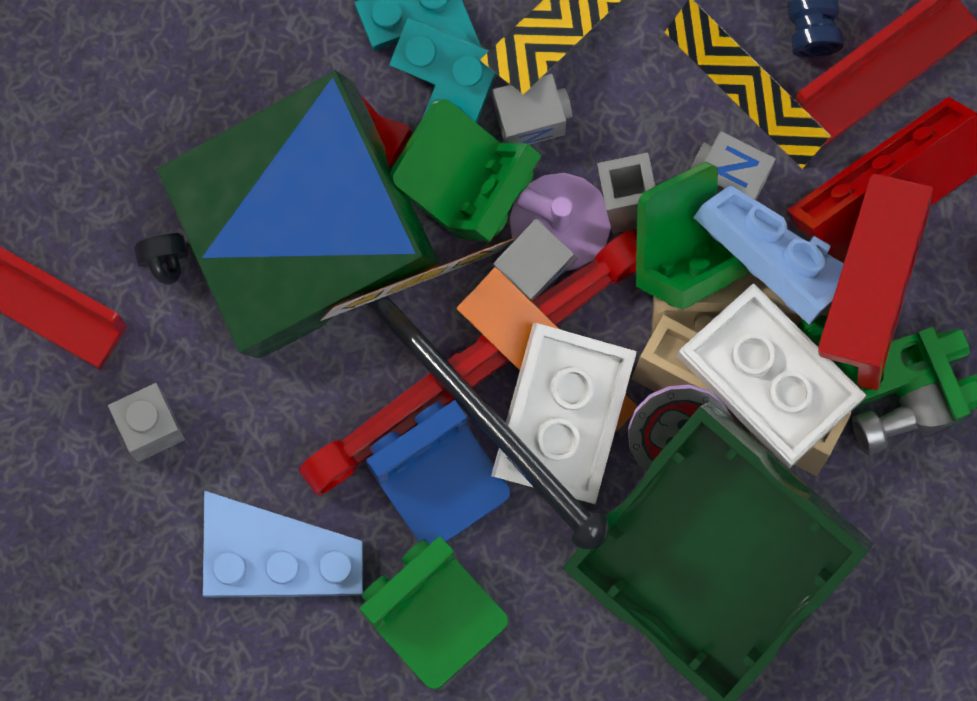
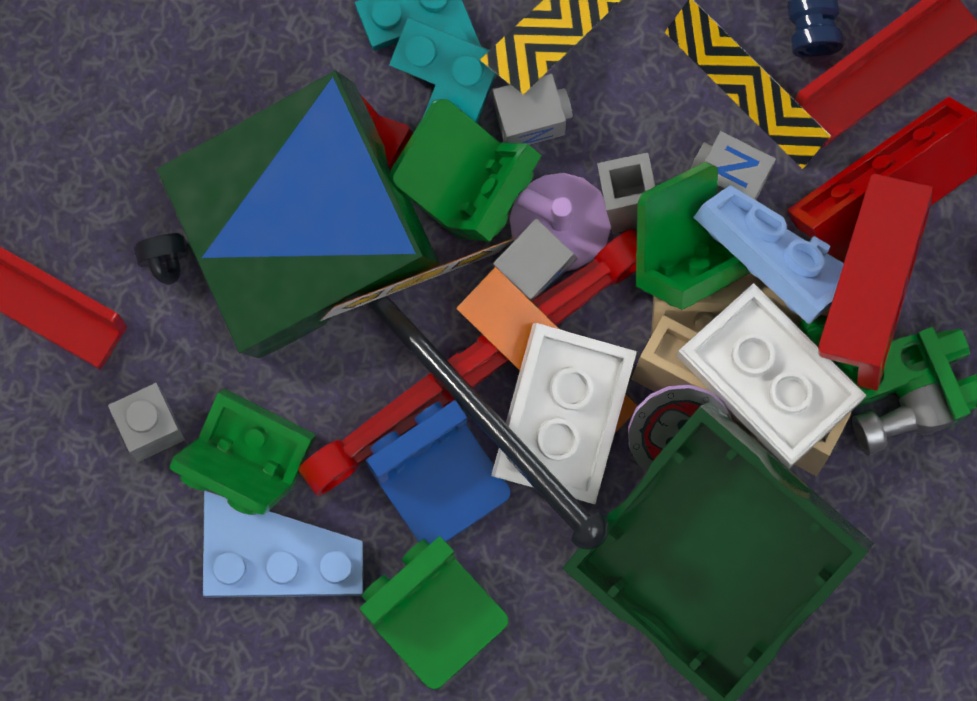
(244, 455): none -> green bracket

